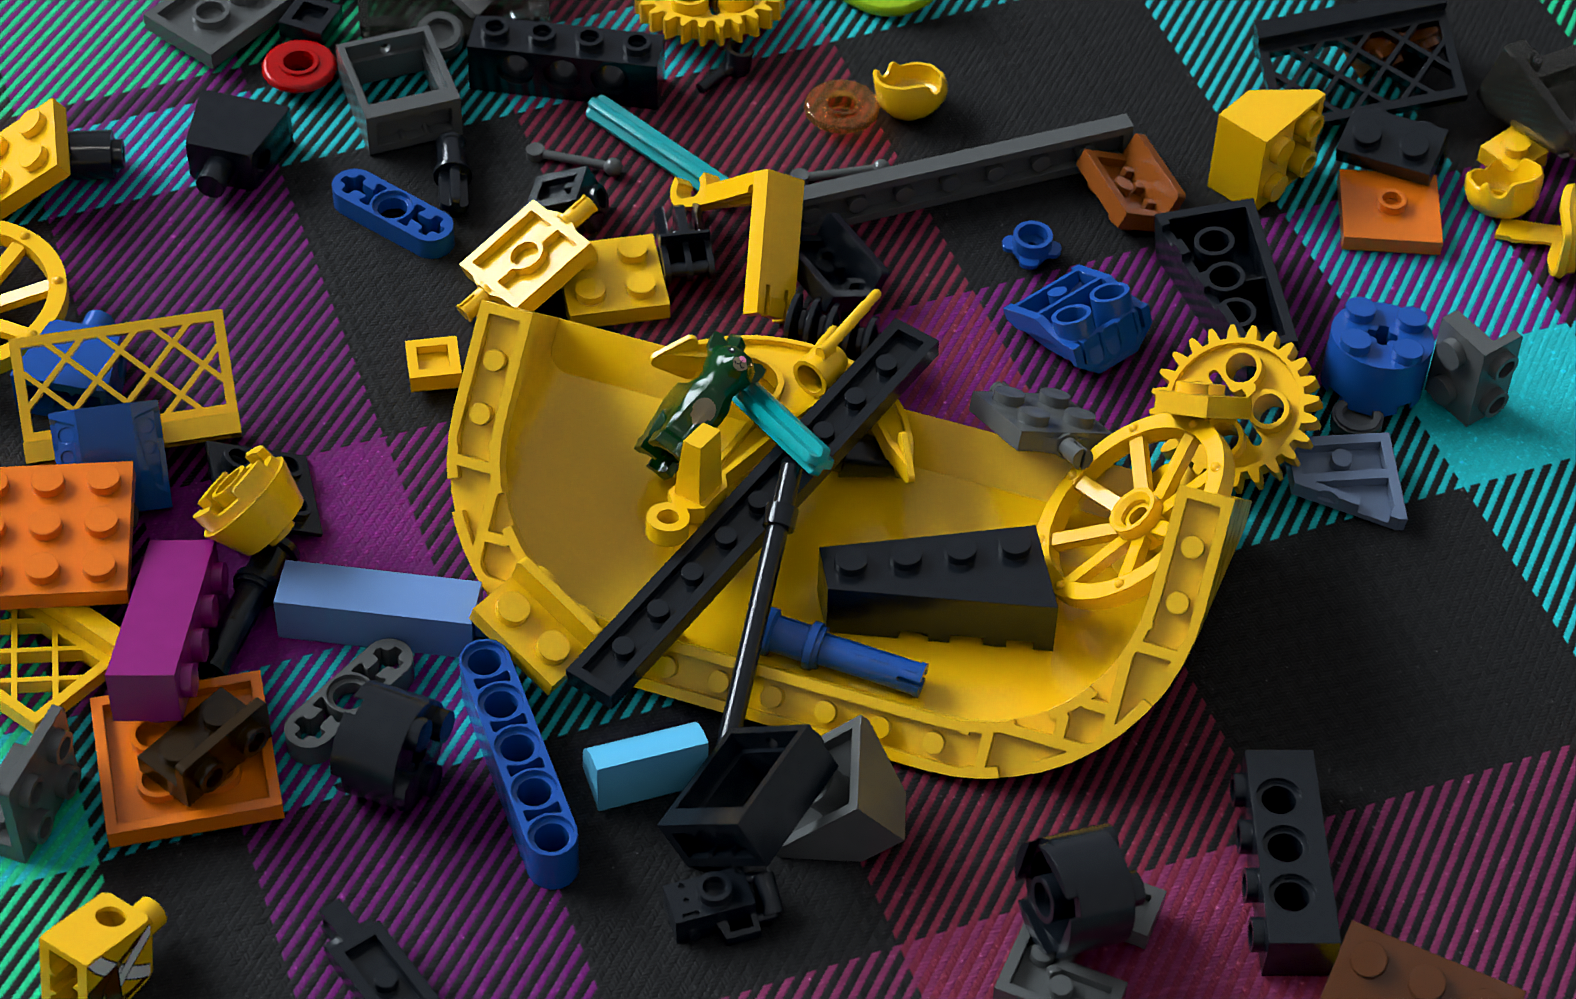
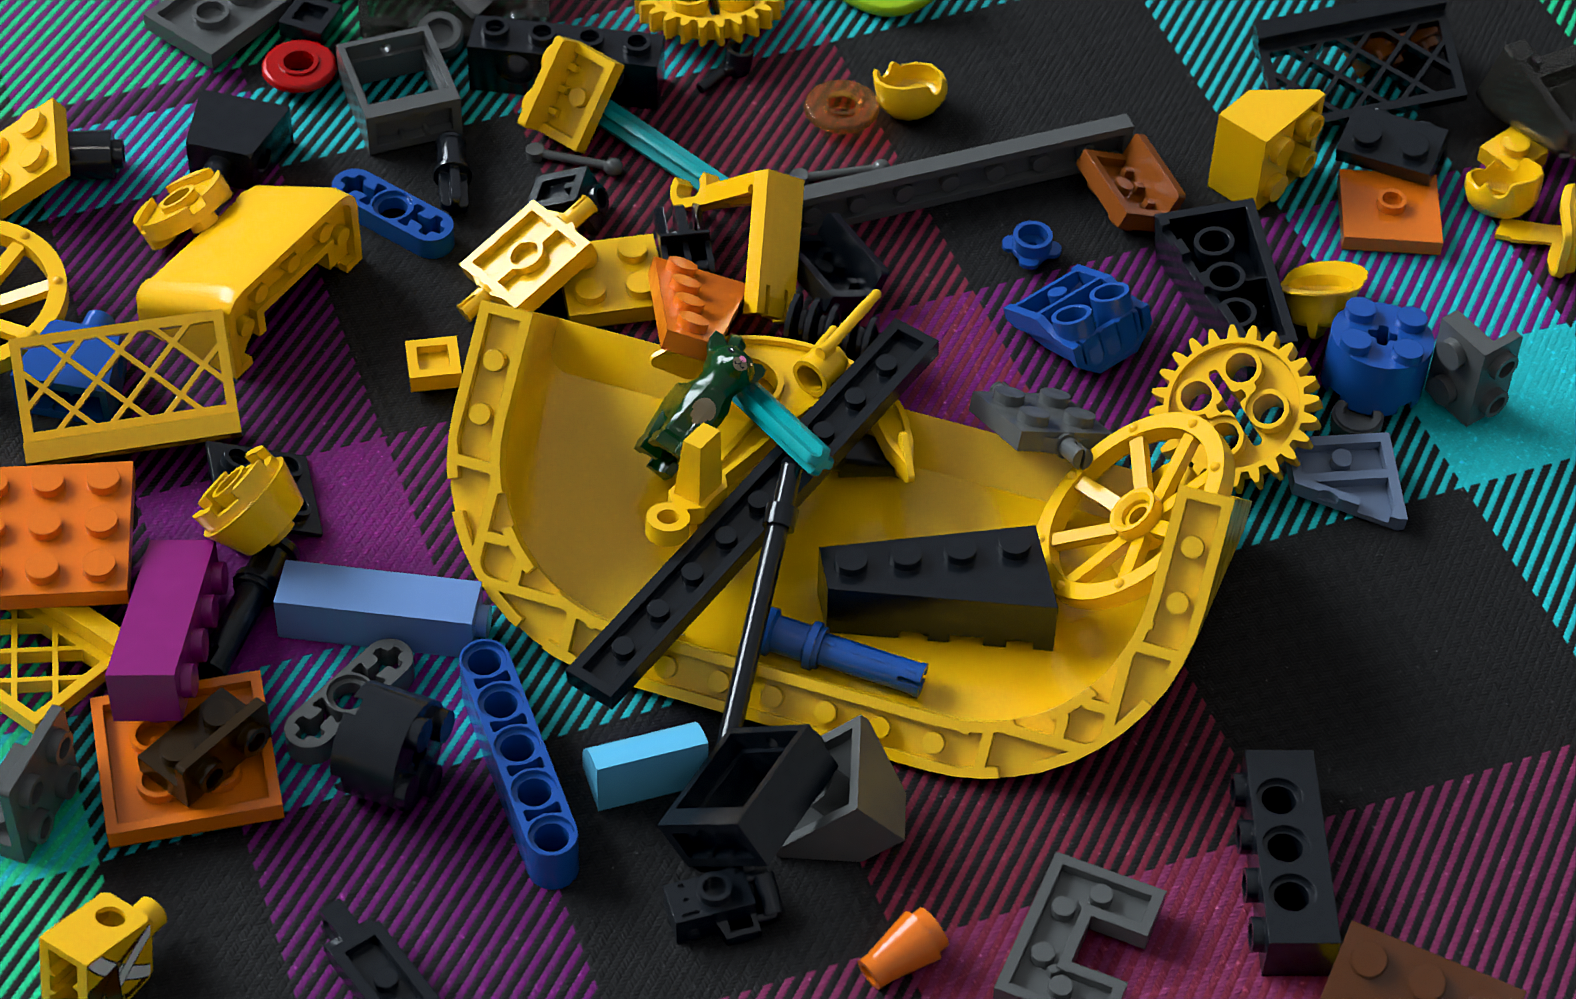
(116, 435): blue slope -> none
(188, 206): none -> yellow plate
(250, 262): none -> yellow windscreen
(537, 624): yellow bracket -> none
(570, 93): none -> yellow bracket
(691, 305): none -> orange wing
(906, 947): none -> orange cone
(1078, 890): black brick -> none
(1202, 401): yellow hinge -> none
(1320, 292): none -> yellow piece

